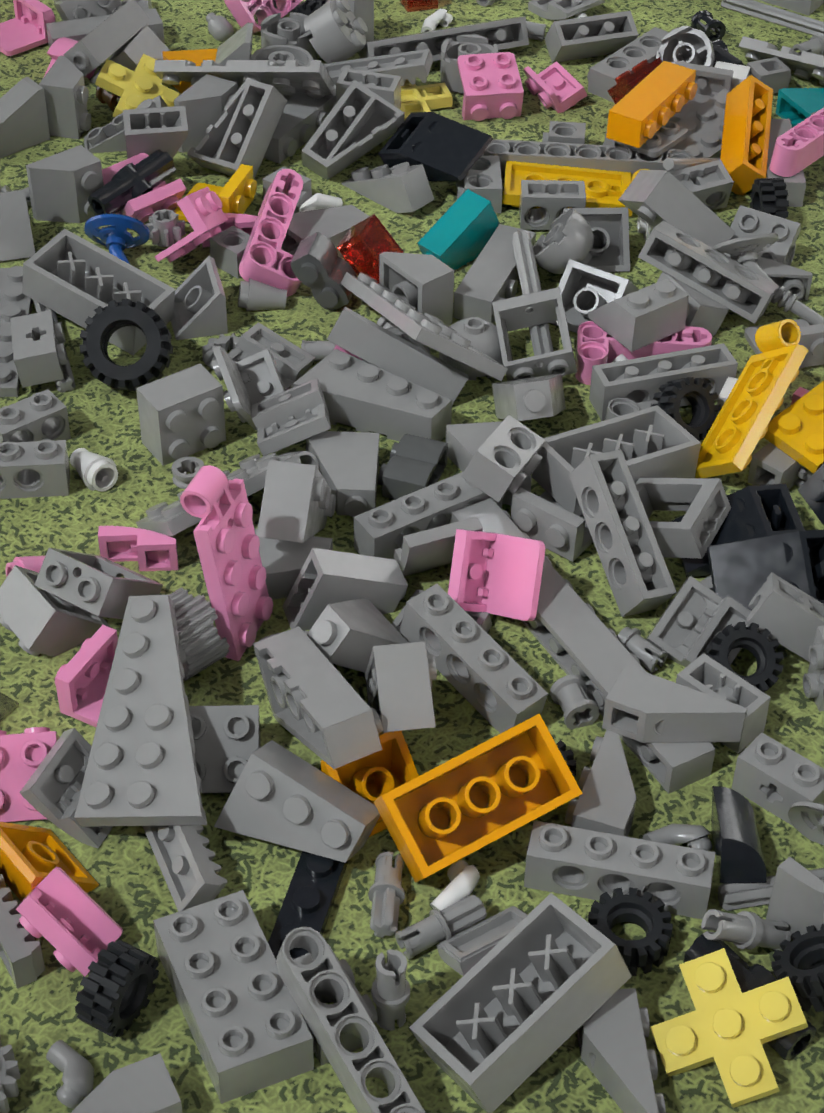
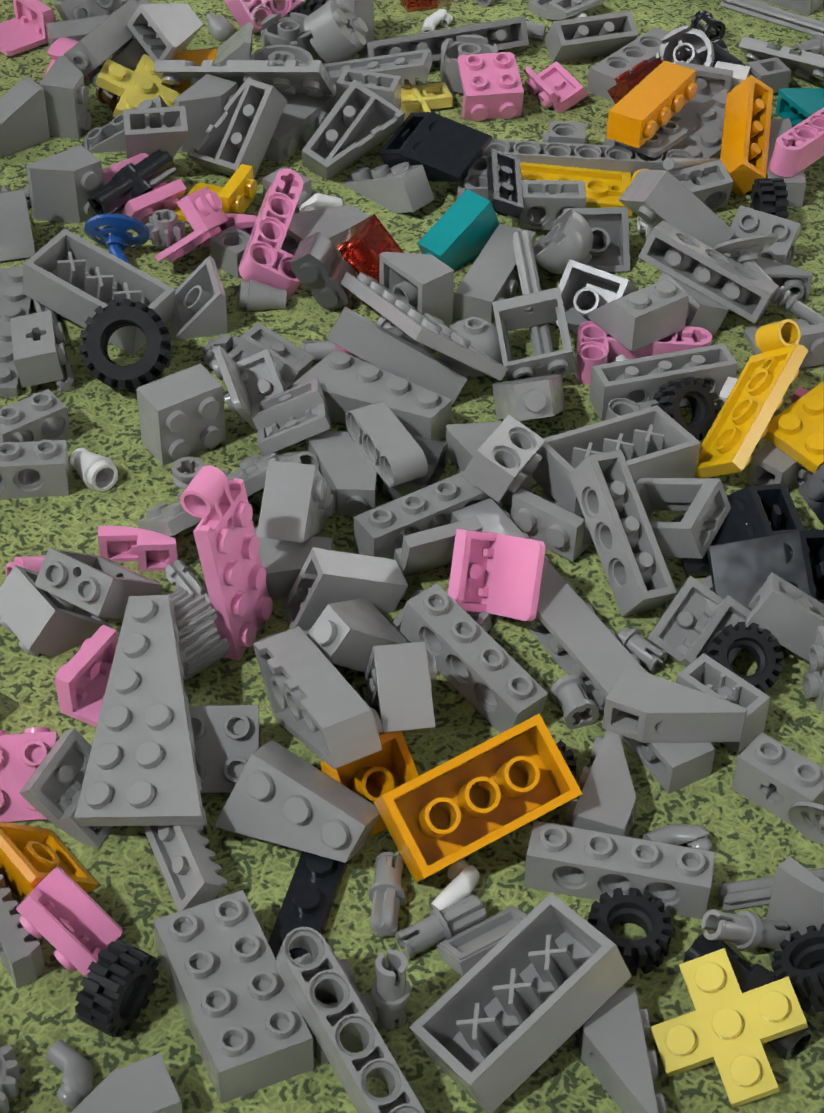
(164, 28): none -> light grey slope
(180, 575): none -> light grey axle
(386, 444): none -> light grey beam
(504, 183): none -> black plate
(736, 838): black brick -> none

